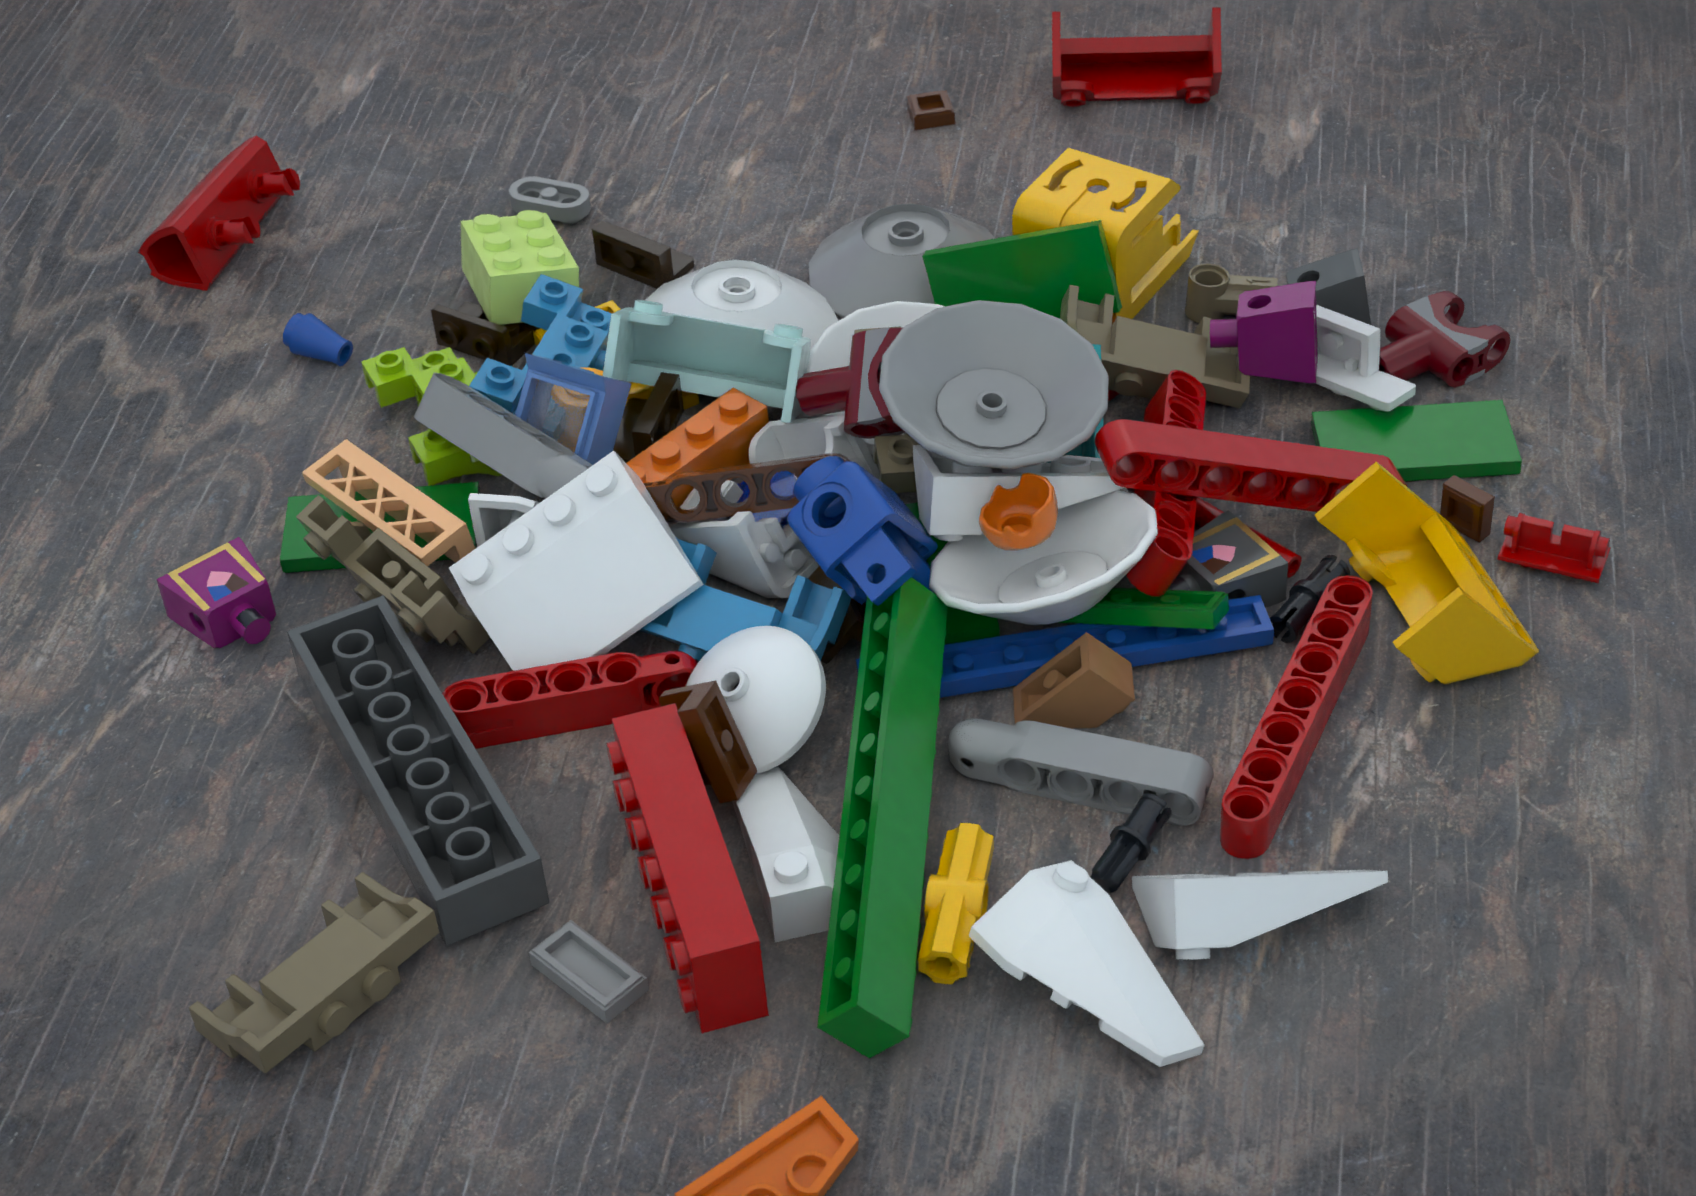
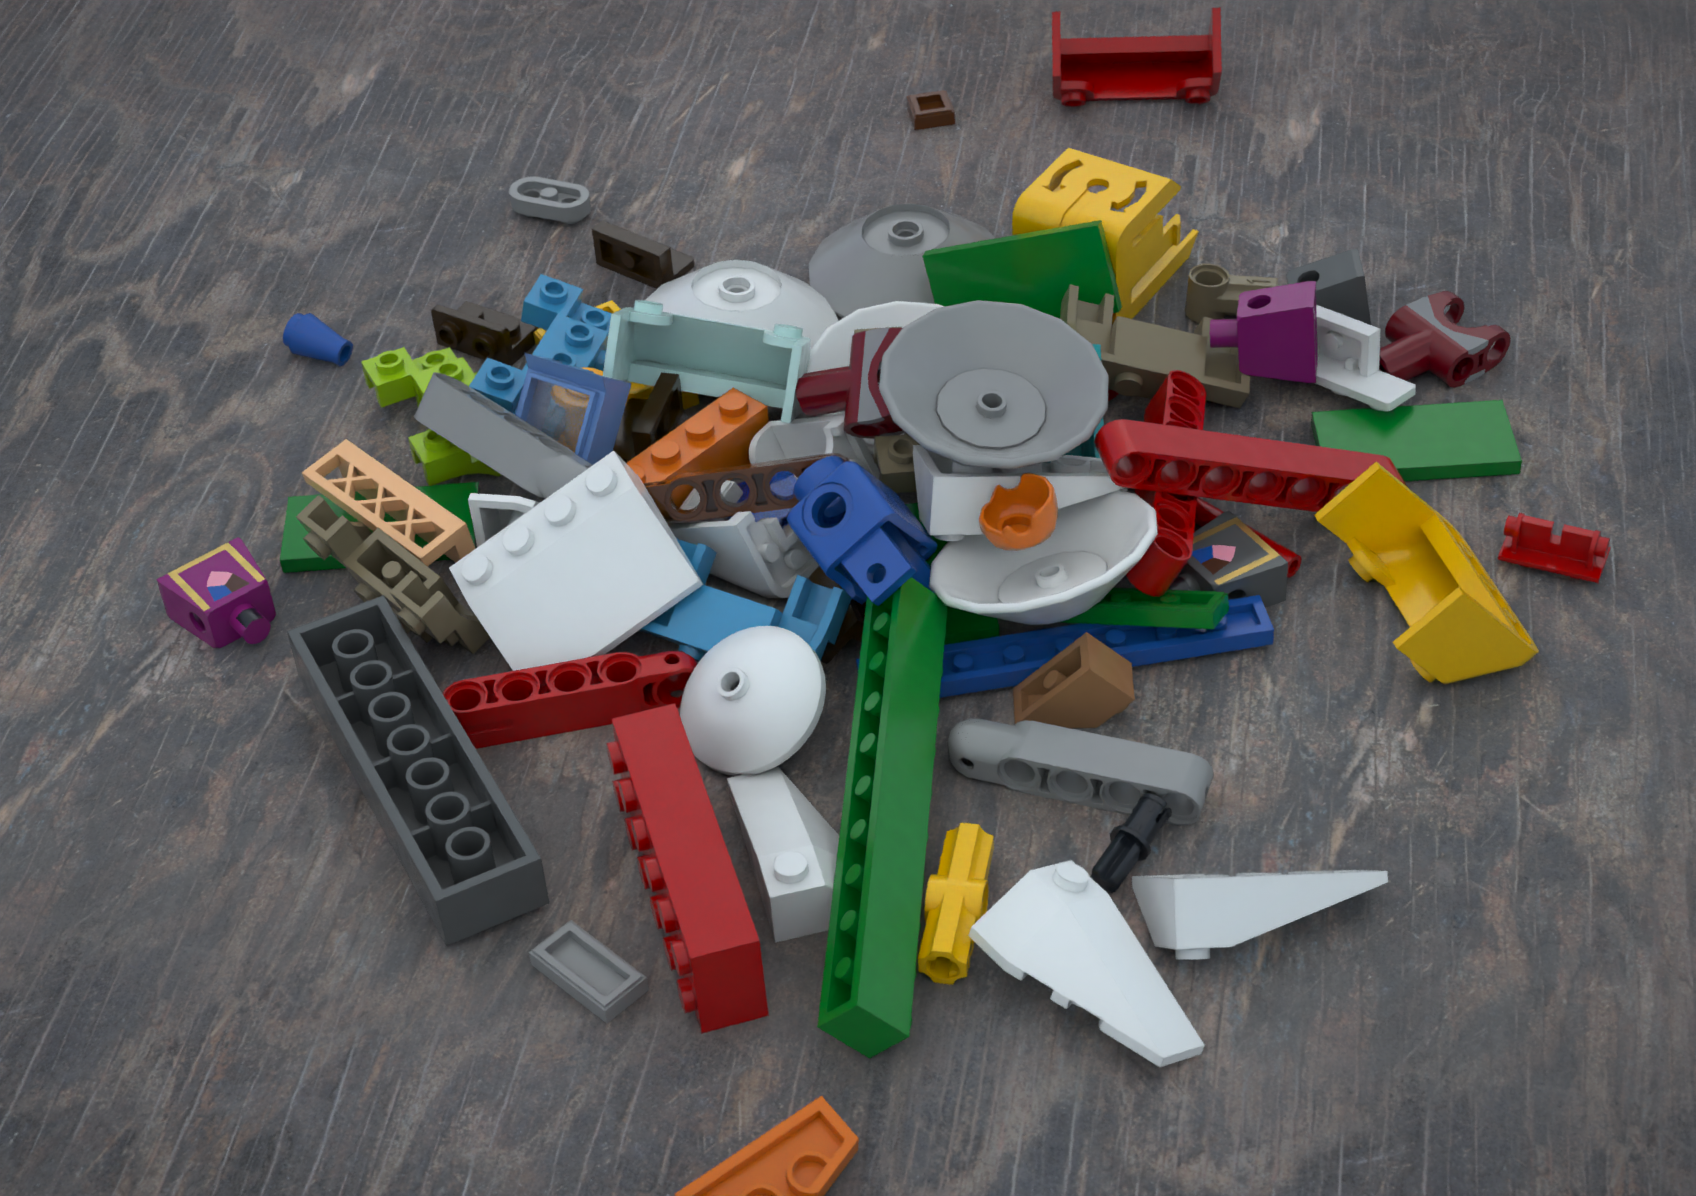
(218, 217): red piece -> none
(324, 981): dark tan bracket -> none
(507, 257): yellowish green brick -> none
(713, 738): reddish brown panel -> none
(1295, 718): red beam -> none
(1304, 598): black pin -> none
(1467, 508): reddish brown tile -> none

